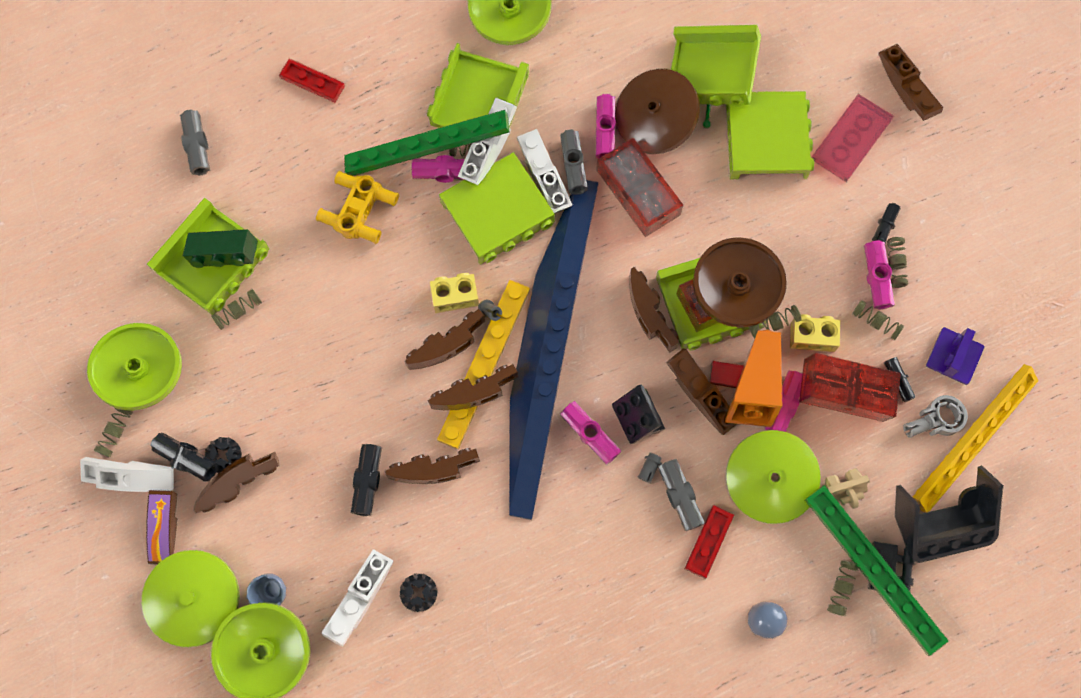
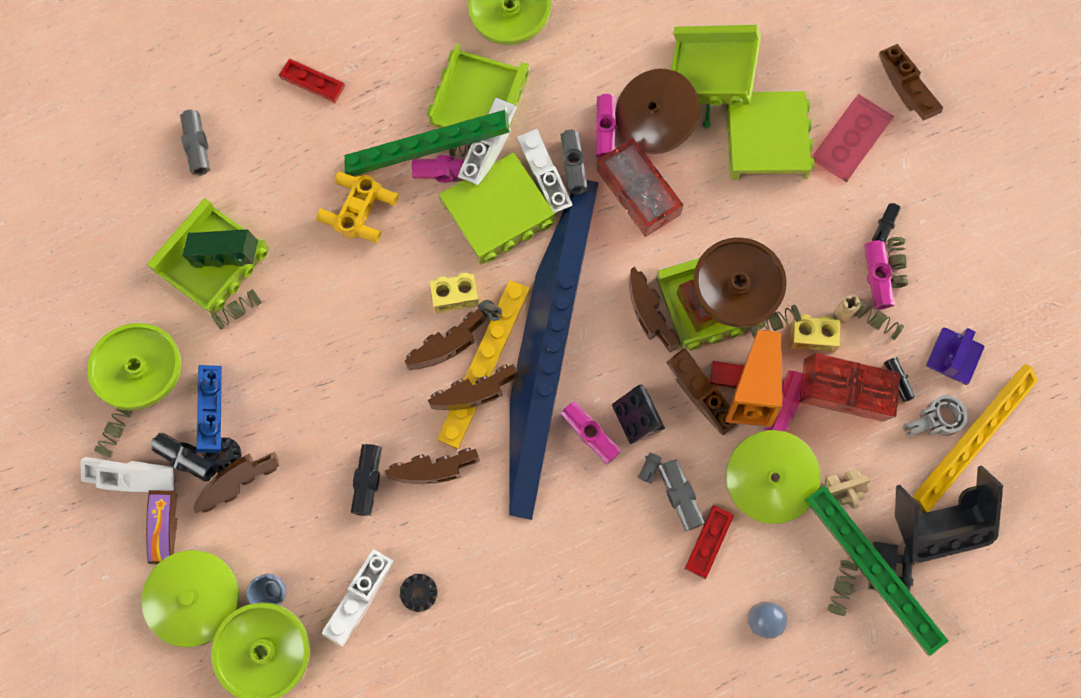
(209, 409): none -> blue plate
(847, 308): none -> tan piece

